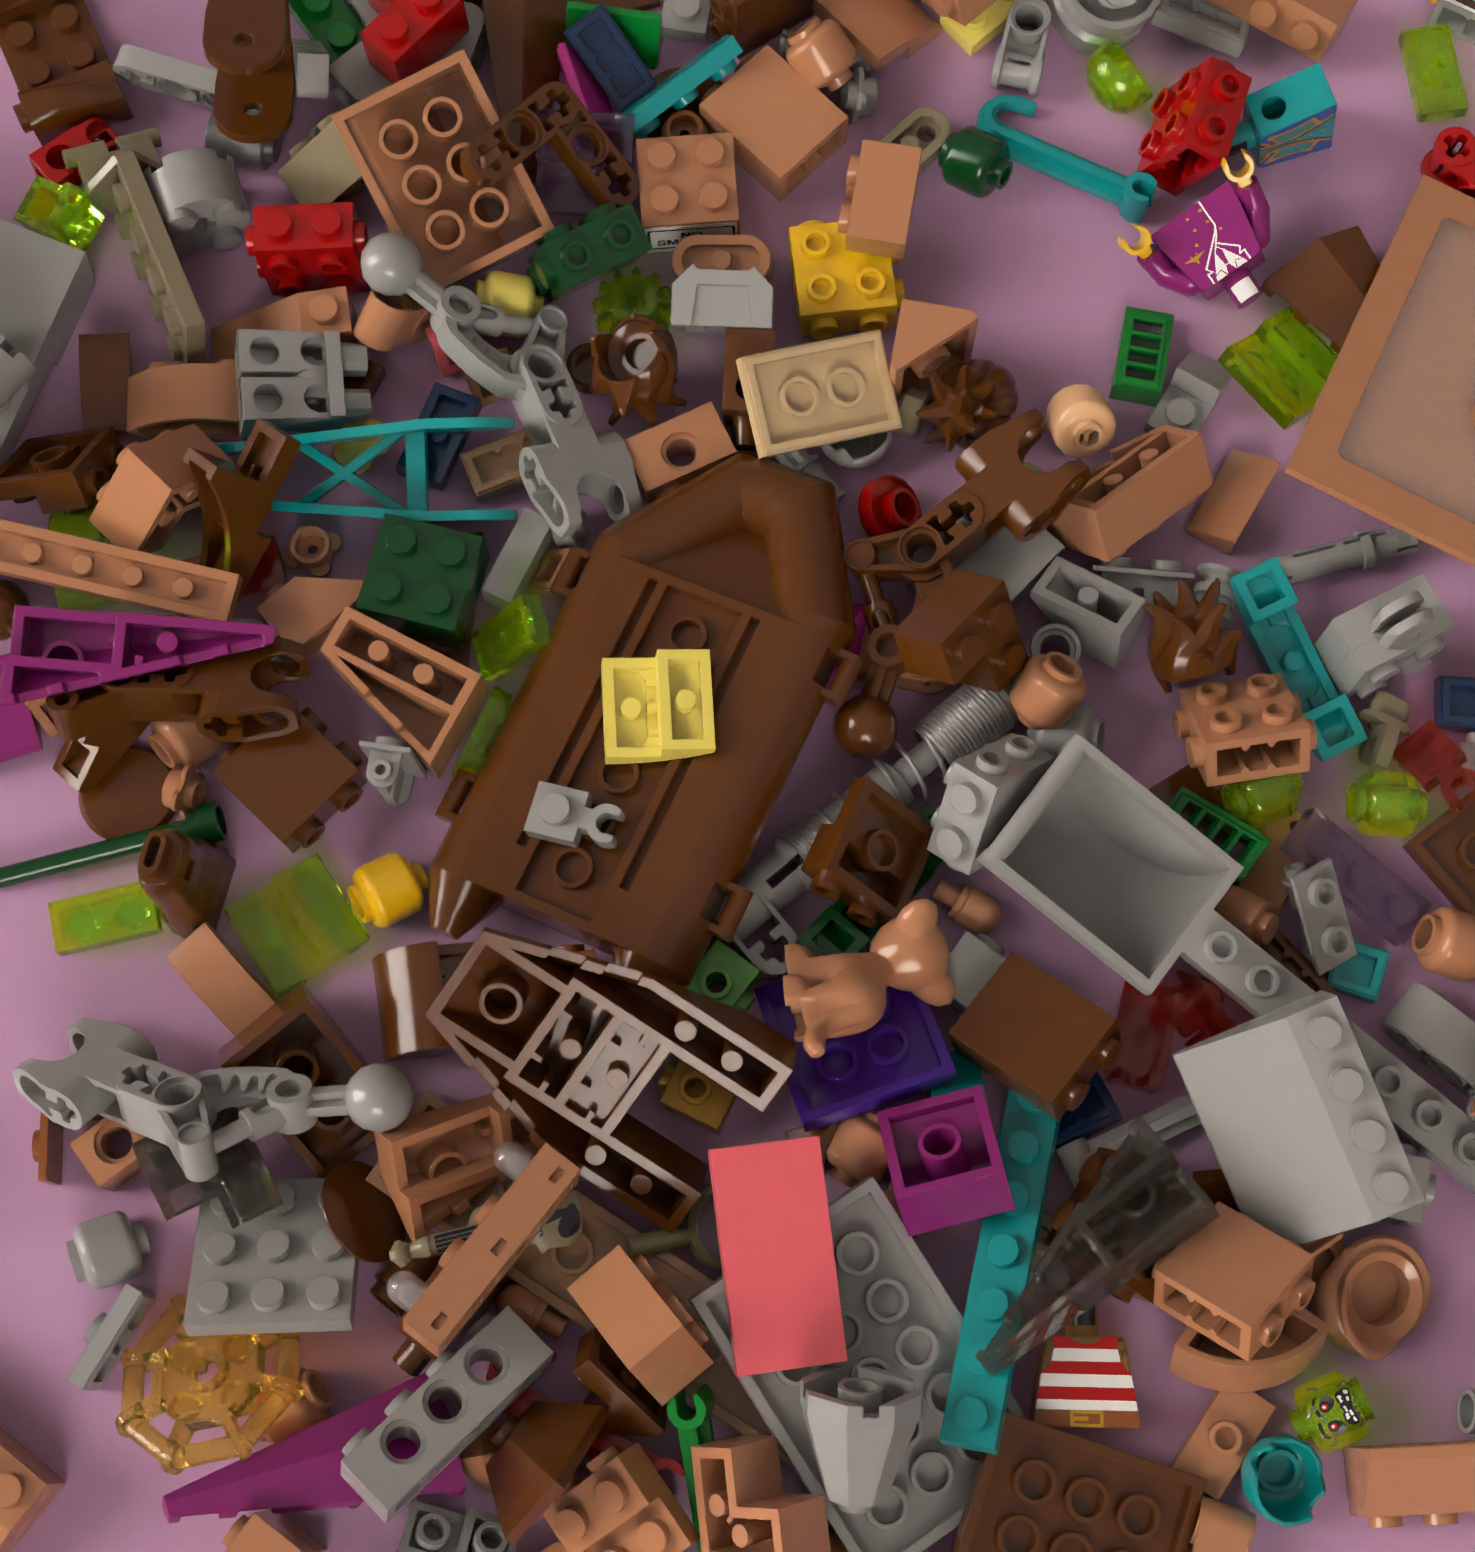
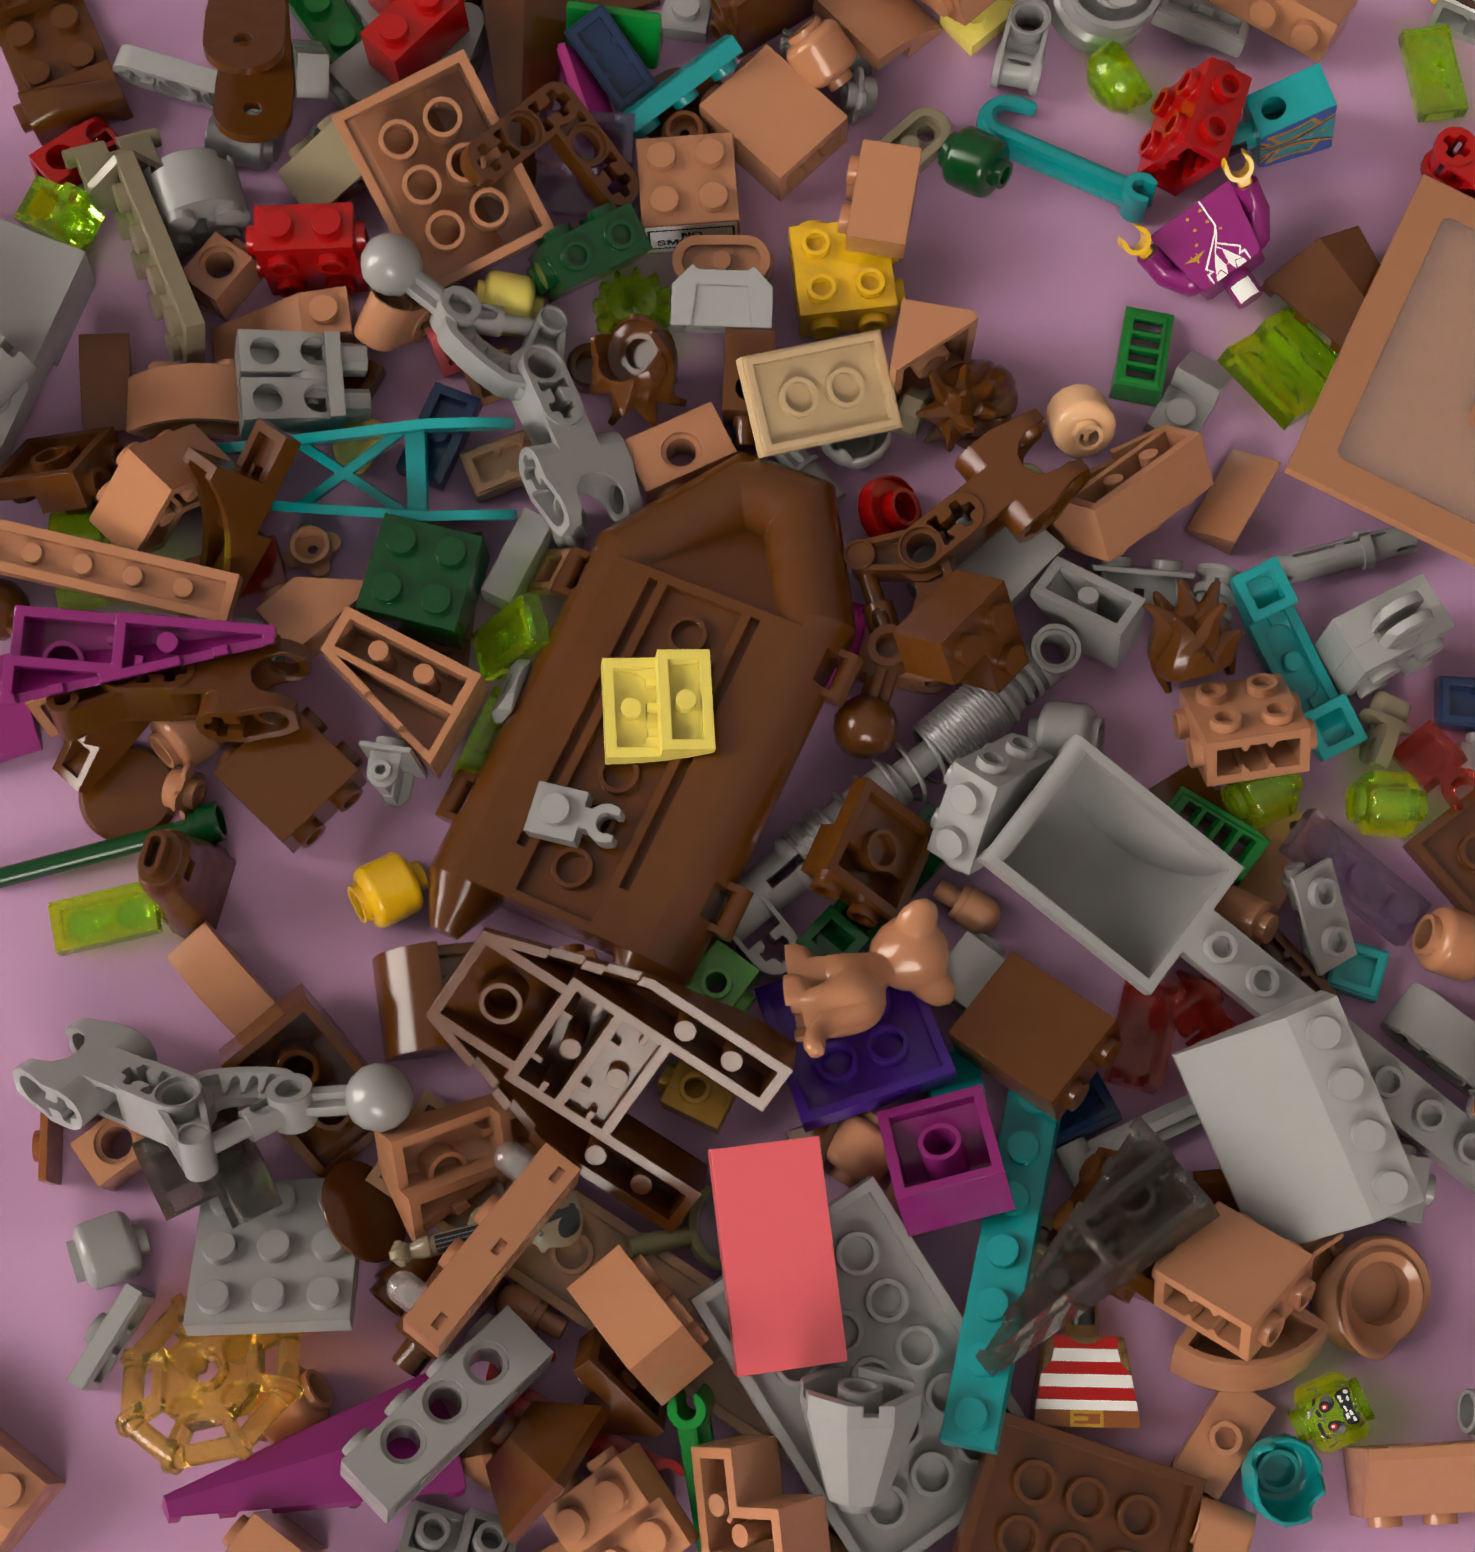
(227, 293): none -> nougat brick
(297, 925): clear neon green slope -> none
(511, 690): none -> light grey piece
(1048, 691): nougat head -> none

